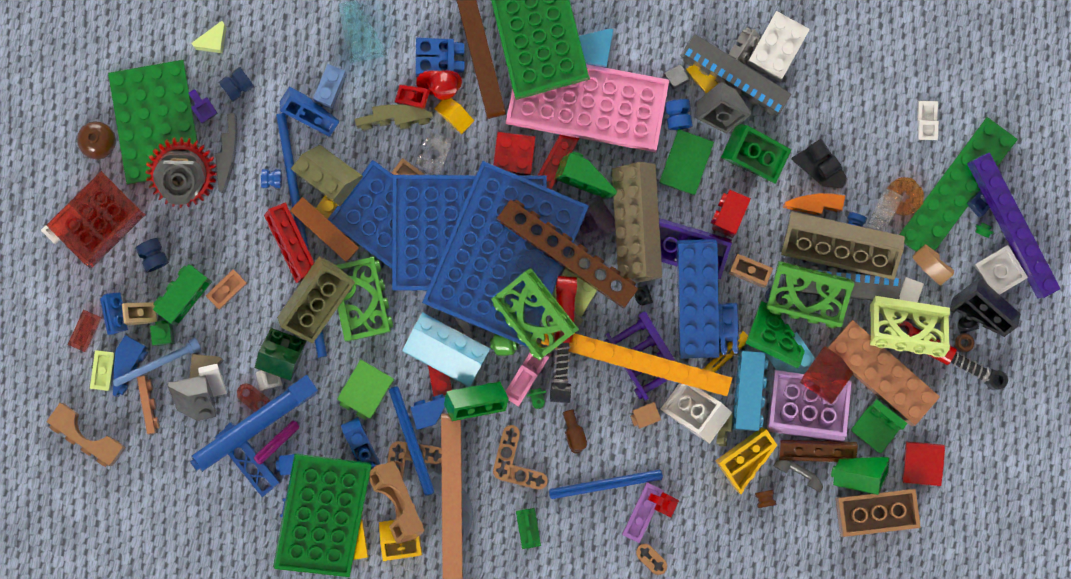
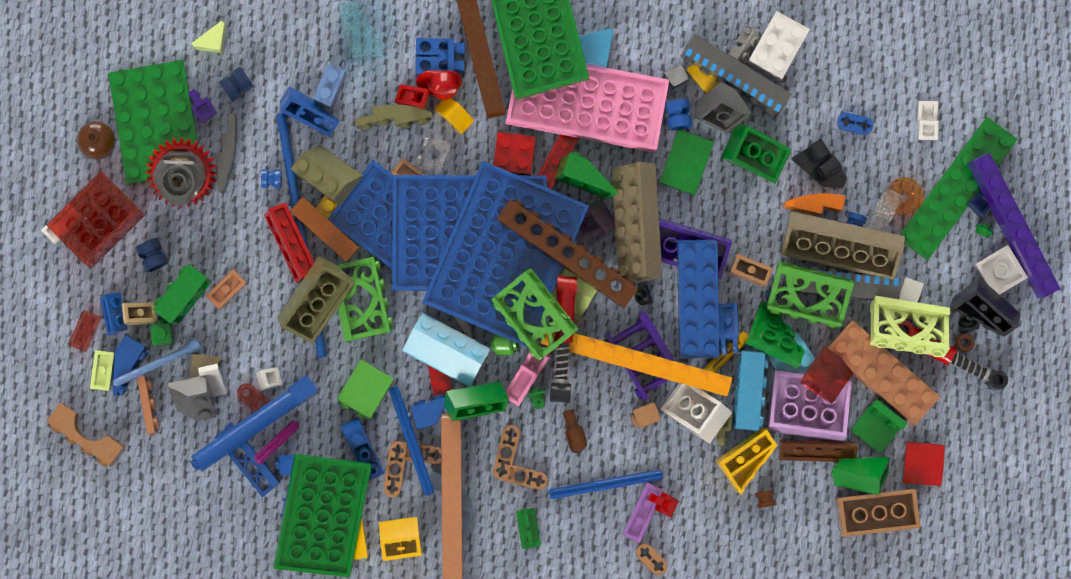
(280, 354): dark green slope -> none
(388, 481): medium nougat arch -> none
(730, 214): red brick -> none
(785, 465): dark grey bar -> none
(853, 127): none -> blue beam
(932, 265): medium nougat slope -> none

